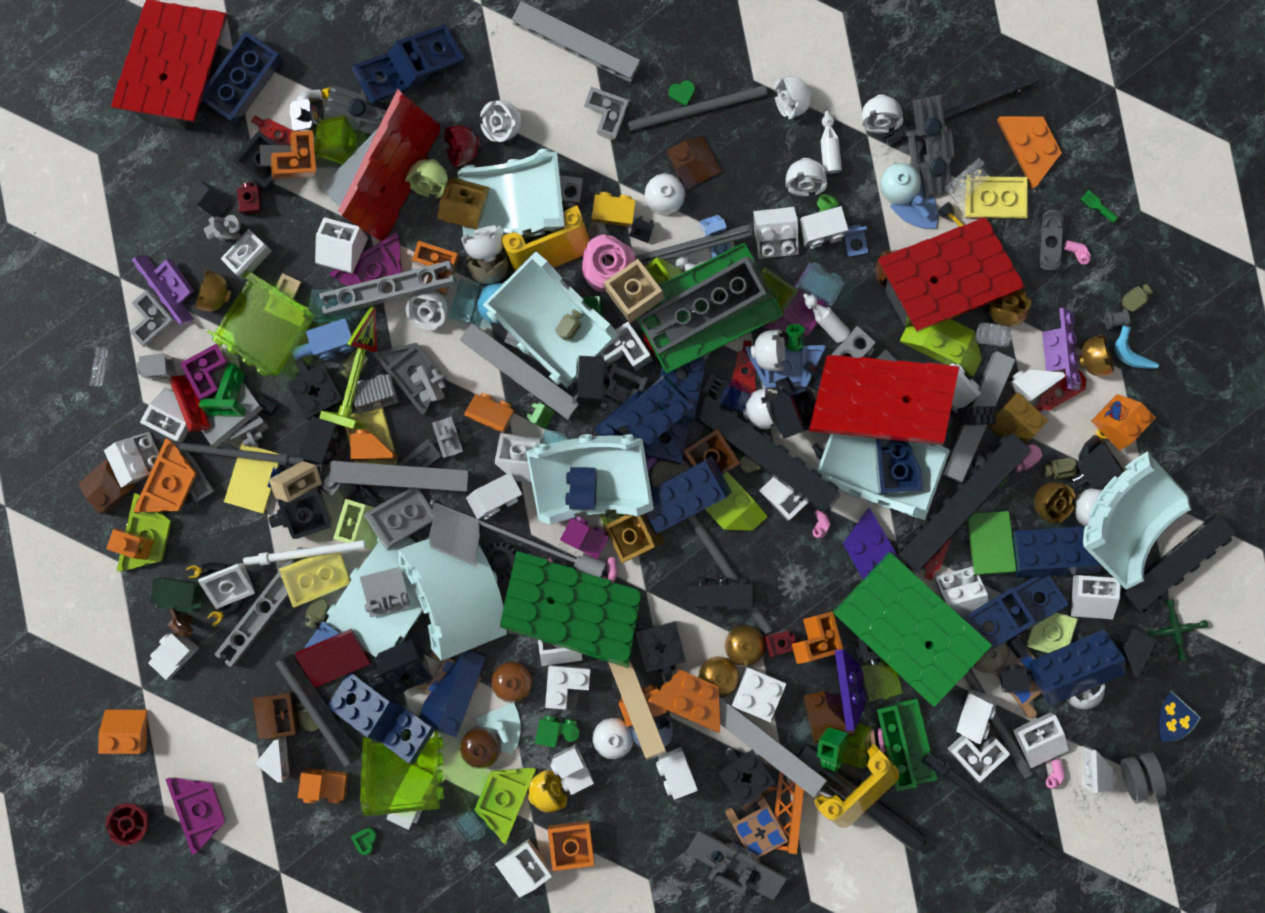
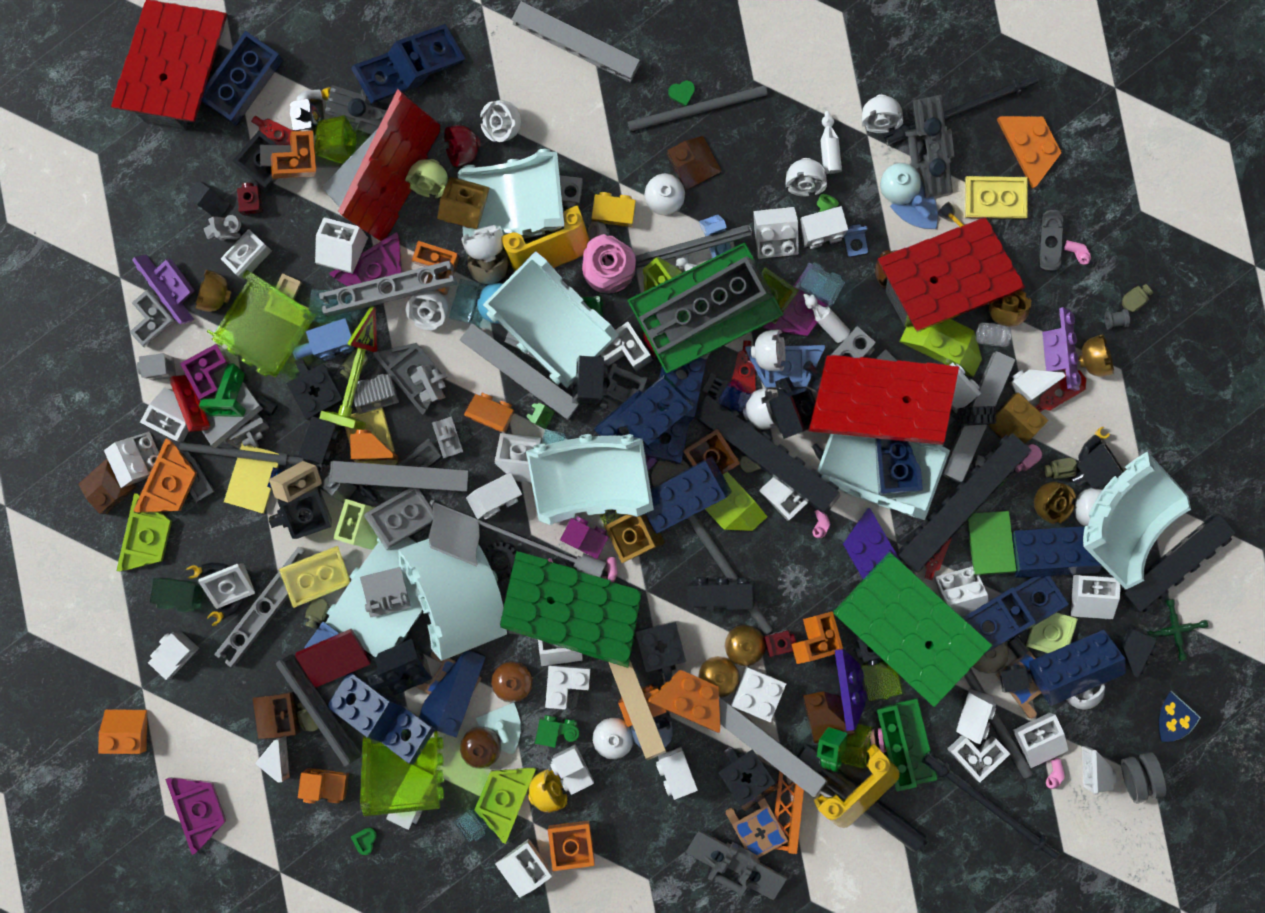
(98, 366): clear axle -> none
(127, 823): dark red cylinder -> none
(129, 544): orange torso -> none
(180, 625): reddish brown piece -> none
(266, 558): white bar -> none
(569, 325): olive arm -> none
(582, 488): dark blue brick -> none
(613, 111): light grey brick -> none
(634, 290): tan brick -> none
(641, 229): black tile -> none
(792, 97): white cylinder -> none
(794, 340): green bush -> none
(967, 181): clear bracket -> none
(1093, 202): green piece -> none
(1123, 420): orange slope -> none
(1129, 357): medium azure piece -> none

